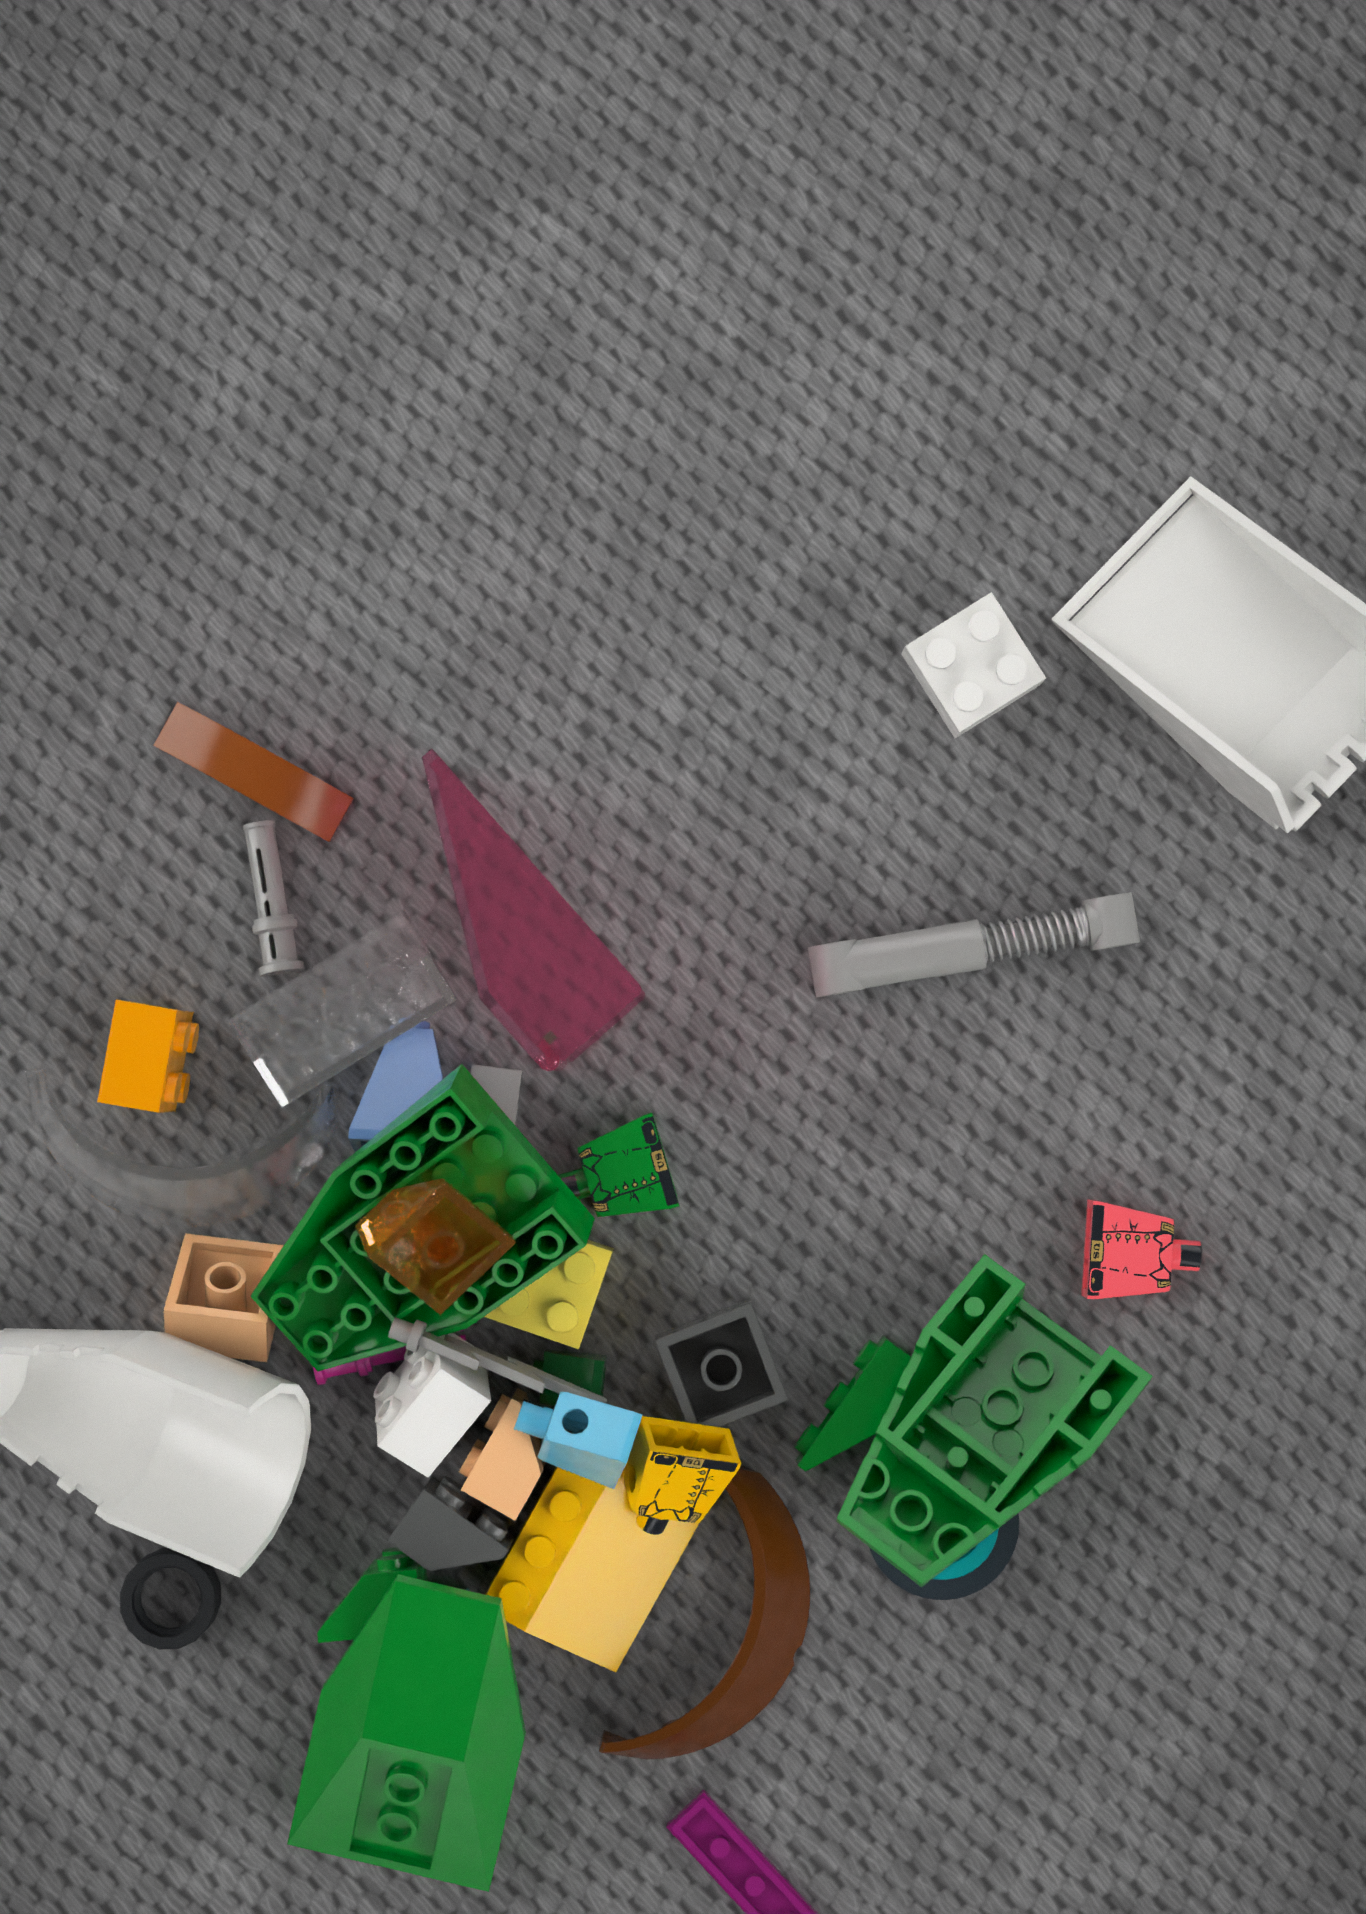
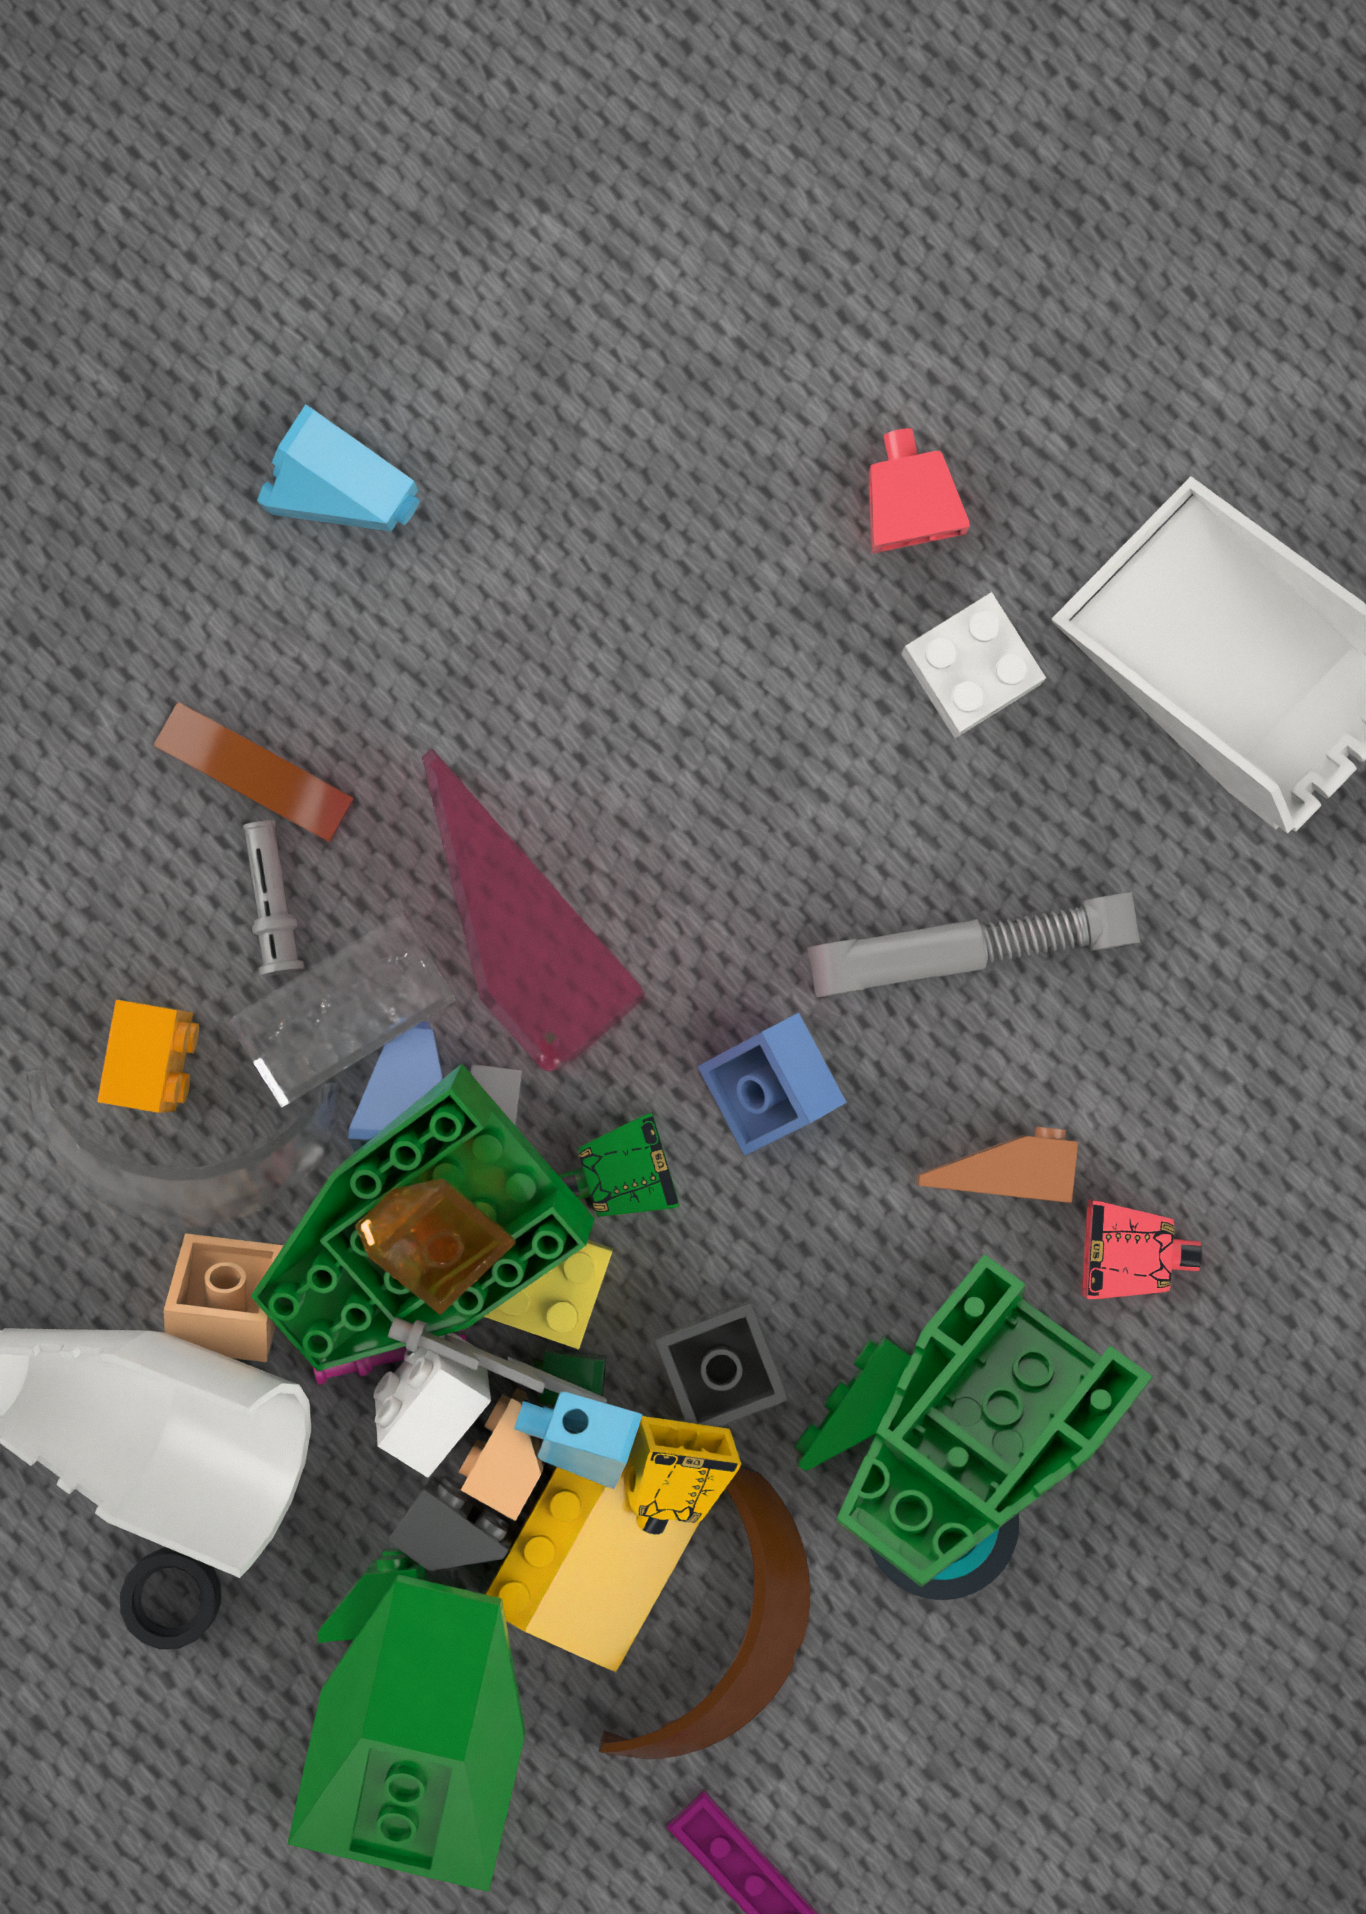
(335, 479): none -> medium azure slope
(772, 1084): none -> medium blue slope
(912, 496): none -> coral torso
(1019, 1167): none -> nougat slope

